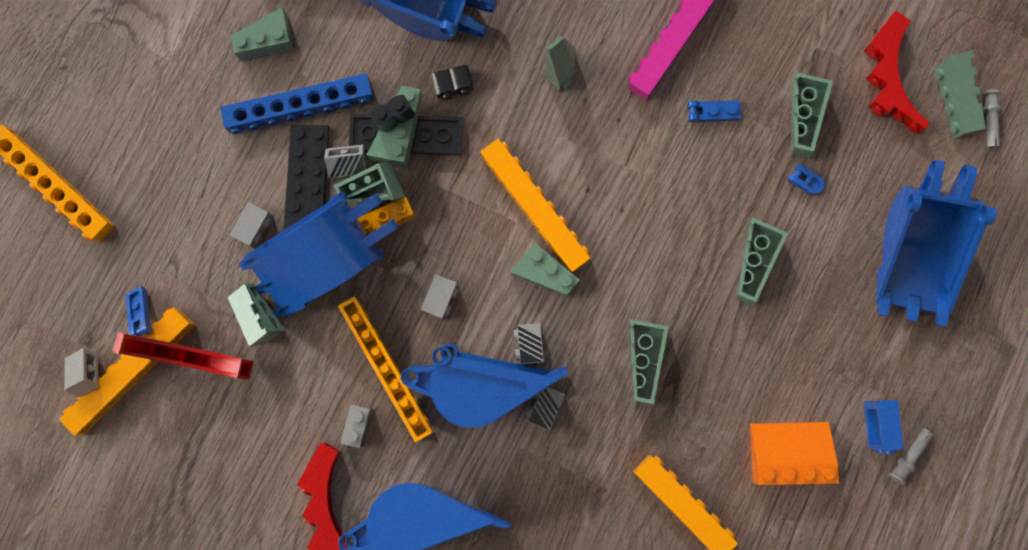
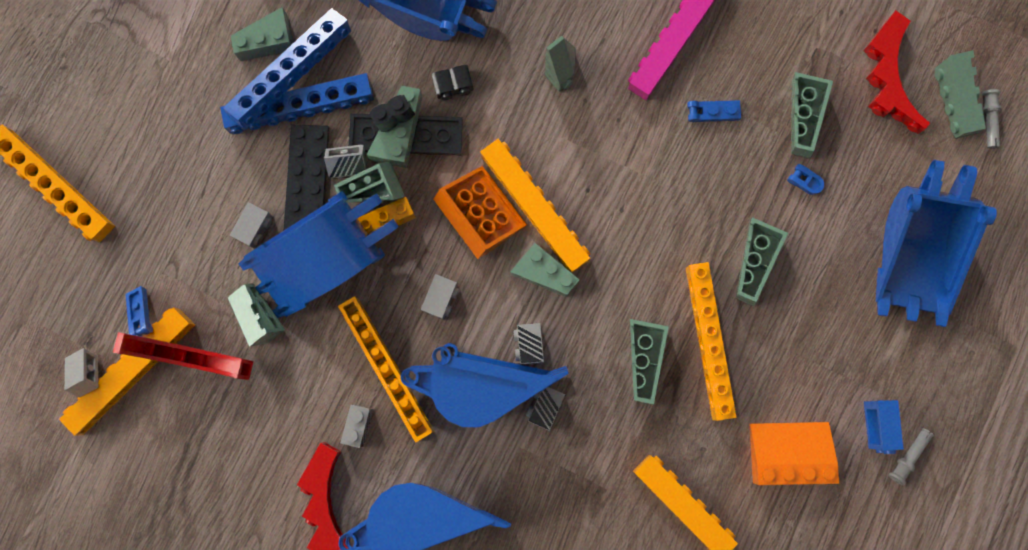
(287, 69): none -> blue brick
(479, 211): none -> orange slope
(710, 342): none -> light orange brick

